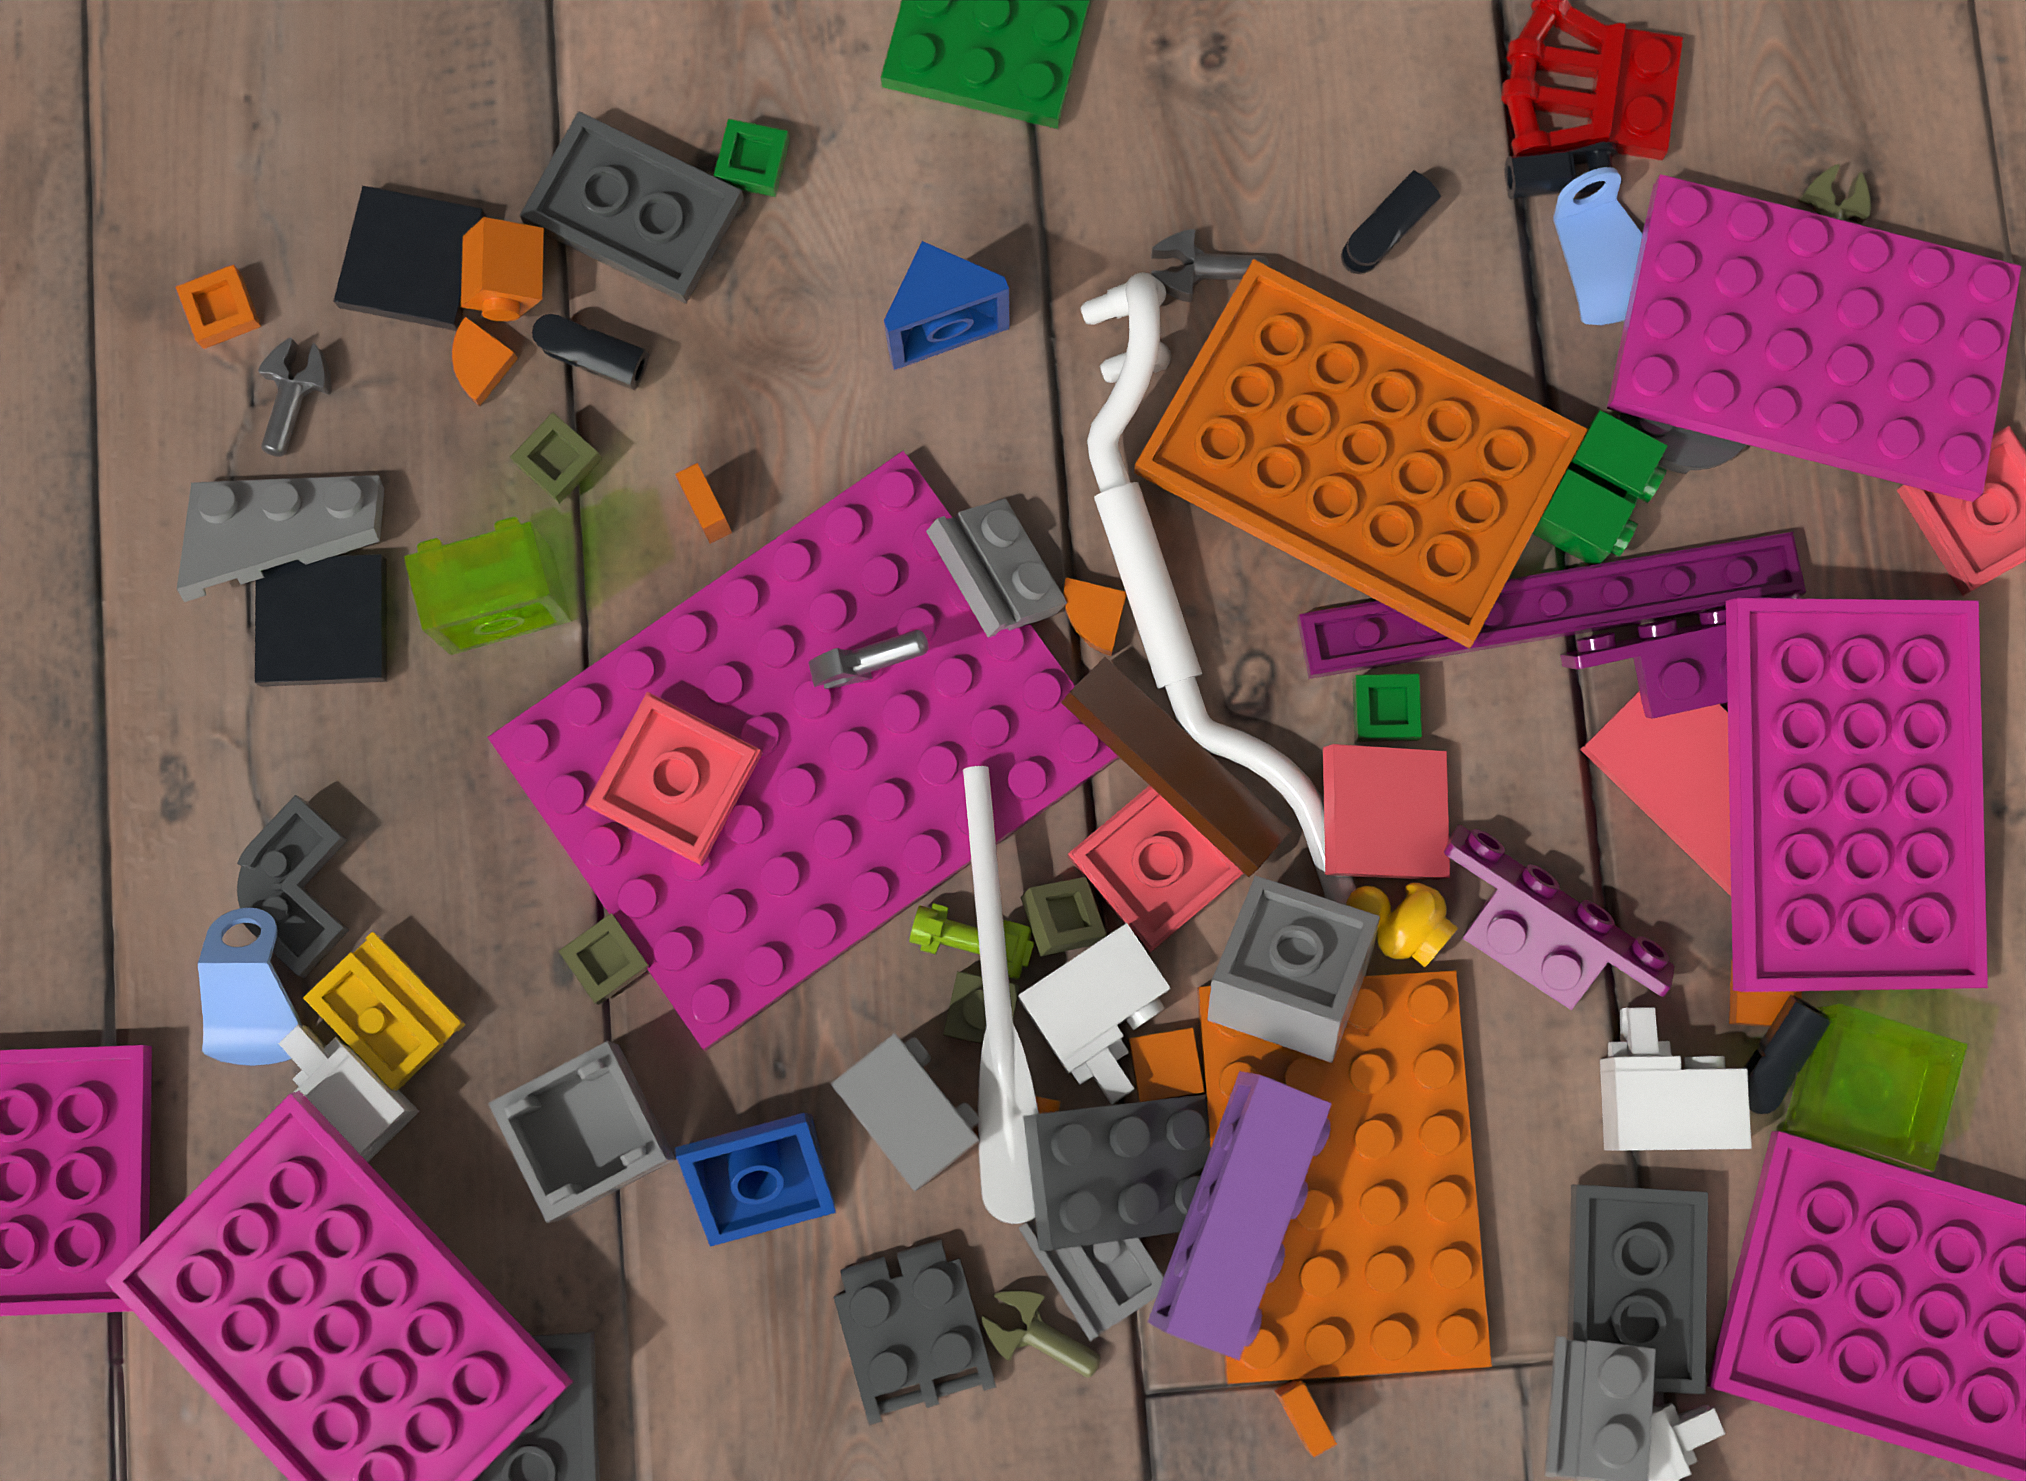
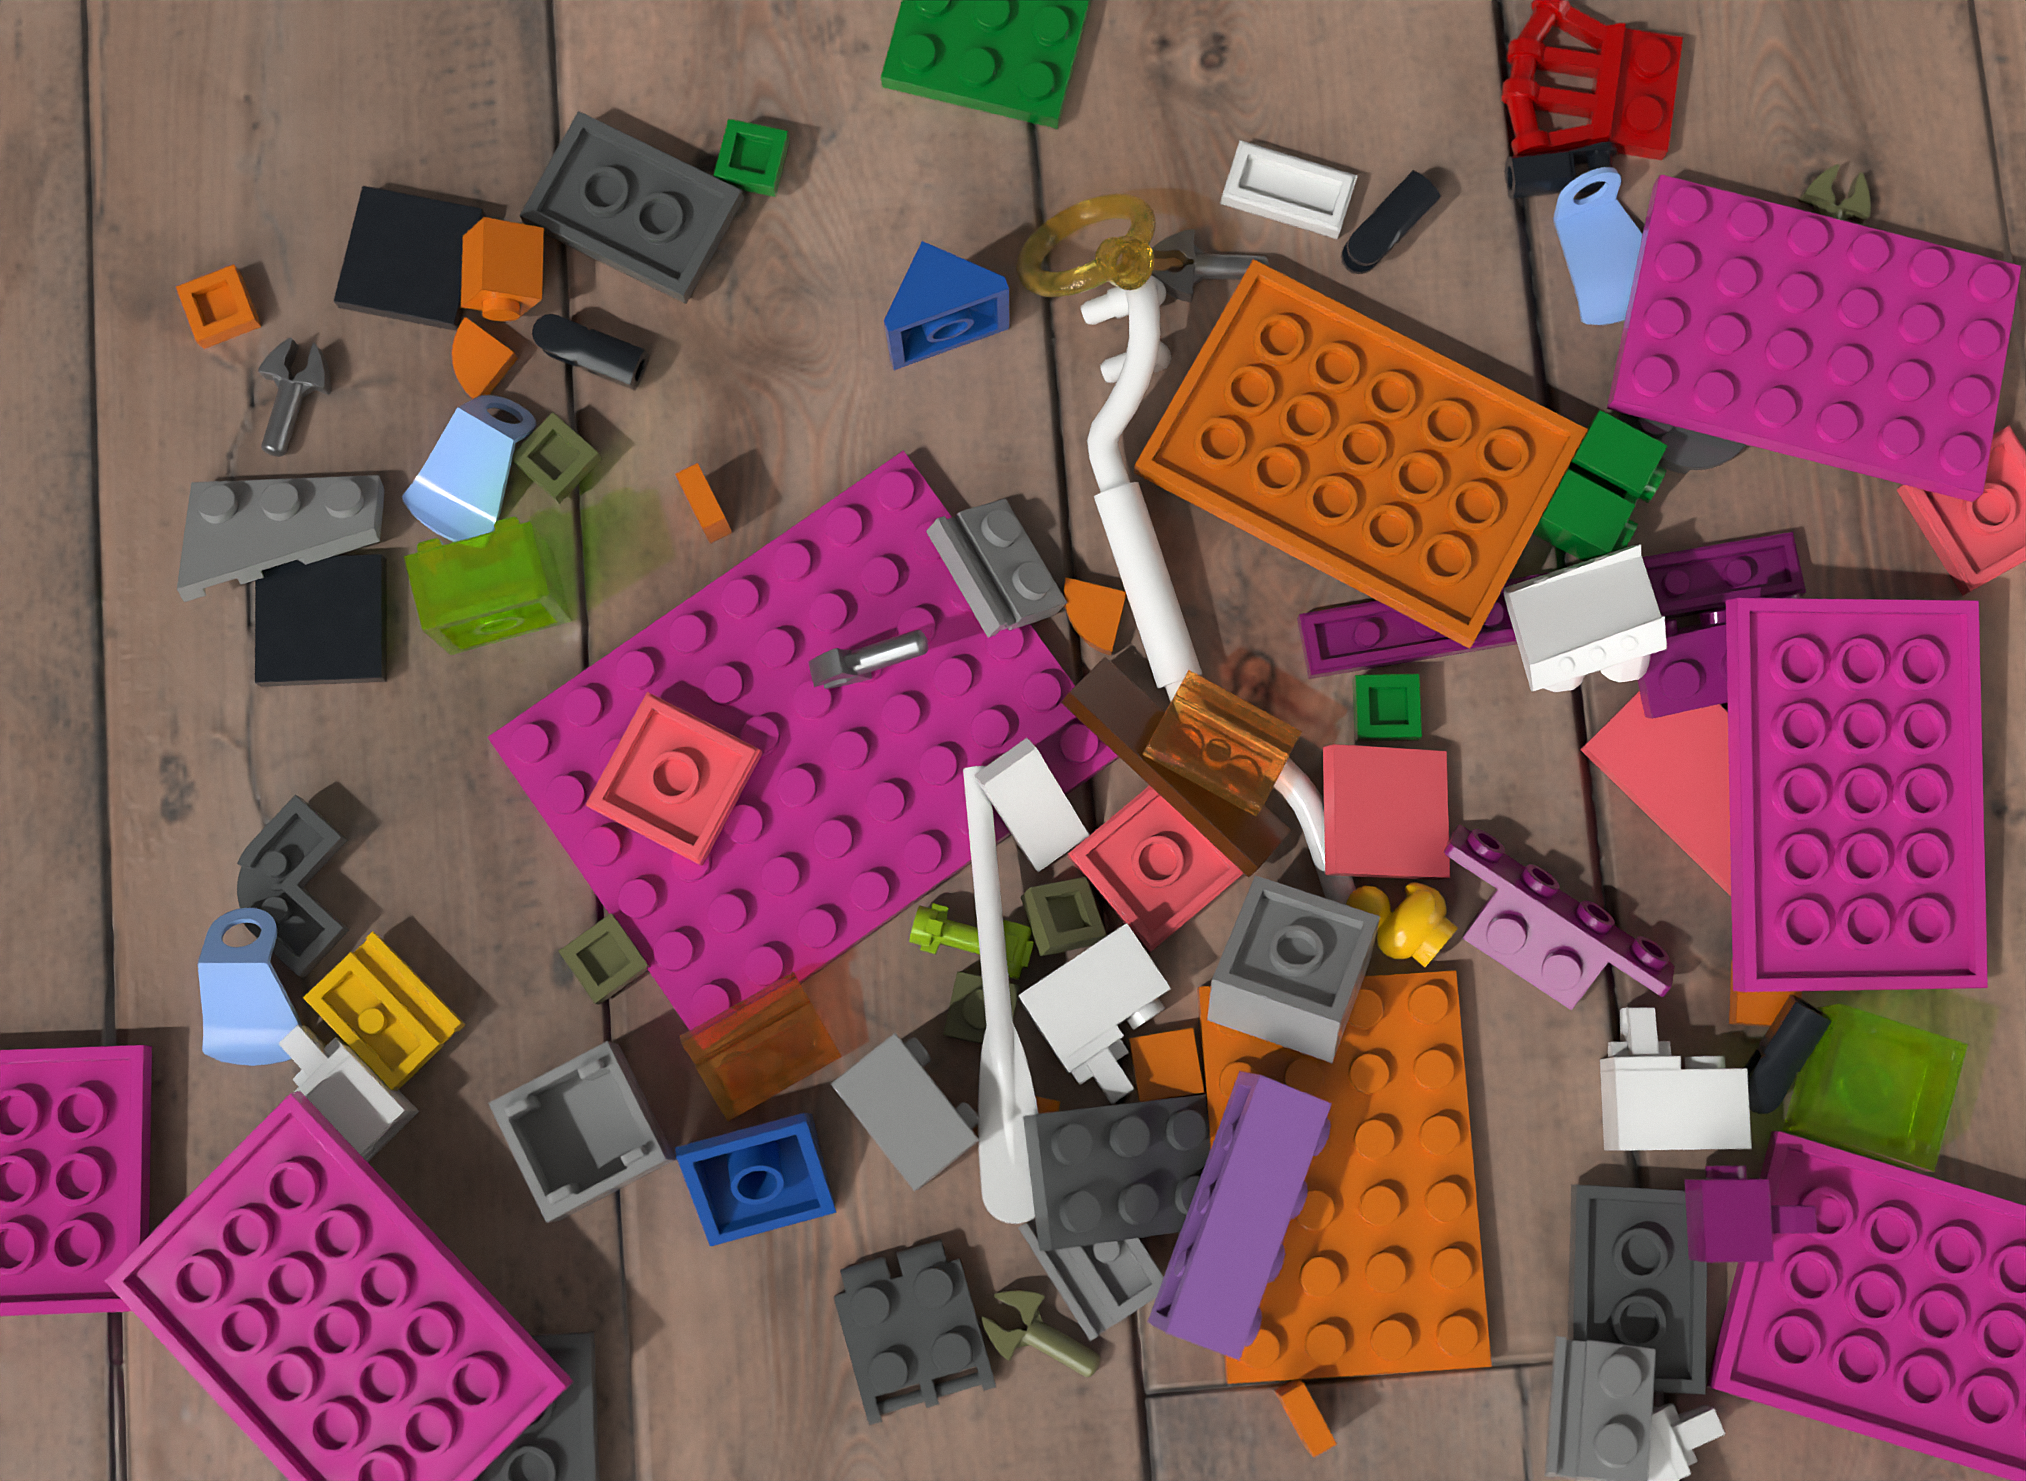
(468, 470): none -> light blue piece
(760, 1046): none -> clear orange plate
(1032, 804): none -> white tile
(1129, 274): none -> clear yellow piece
(1222, 743): none -> clear orange plate
(1288, 189): none -> white tile
(1587, 621): none -> white slope
(1734, 1218): none -> magenta brick

